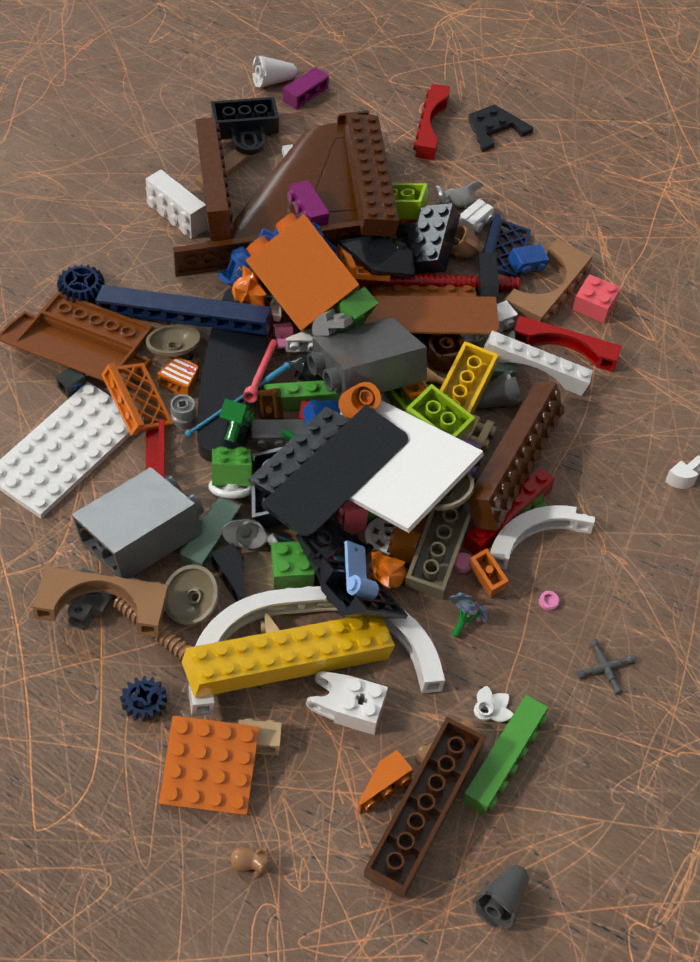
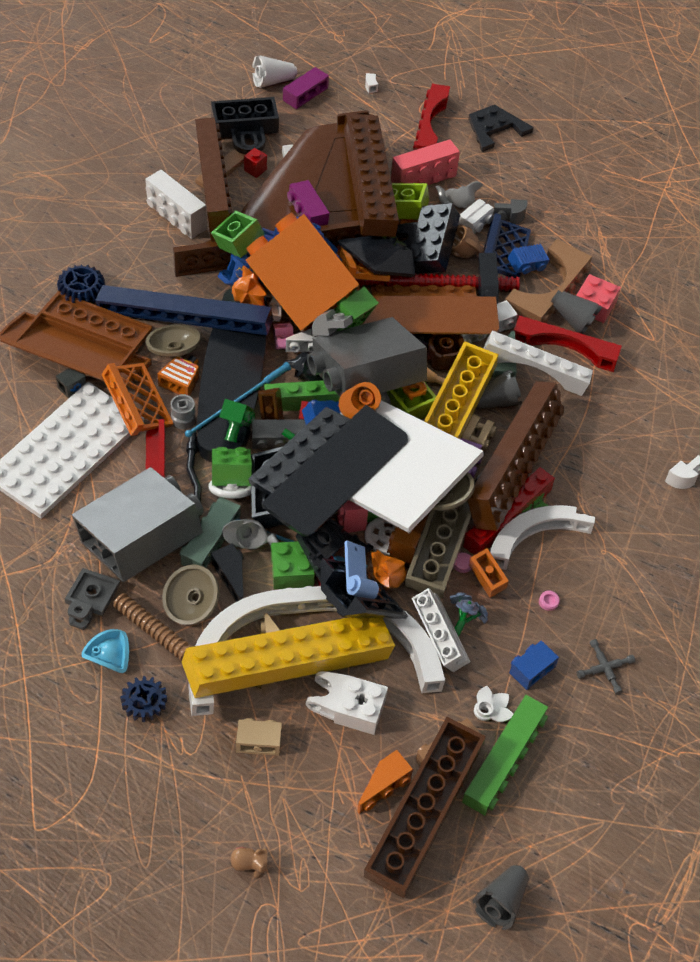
(62, 585): medium nougat arch -> none
(109, 650): none -> medium azure hat
(191, 449): none -> black bar
(209, 765): orange plate -> none
(237, 233): none -> bright green brick
(251, 392): coral piece -> none
(255, 162): none -> red brick
(370, 83): none -> white piece
(426, 164): none -> coral brick
(441, 630): none -> white brick
(442, 412): lime brick -> none
(512, 212): none -> dark grey brick
(533, 664): none -> blue brick
(576, 310): none -> dark grey cone

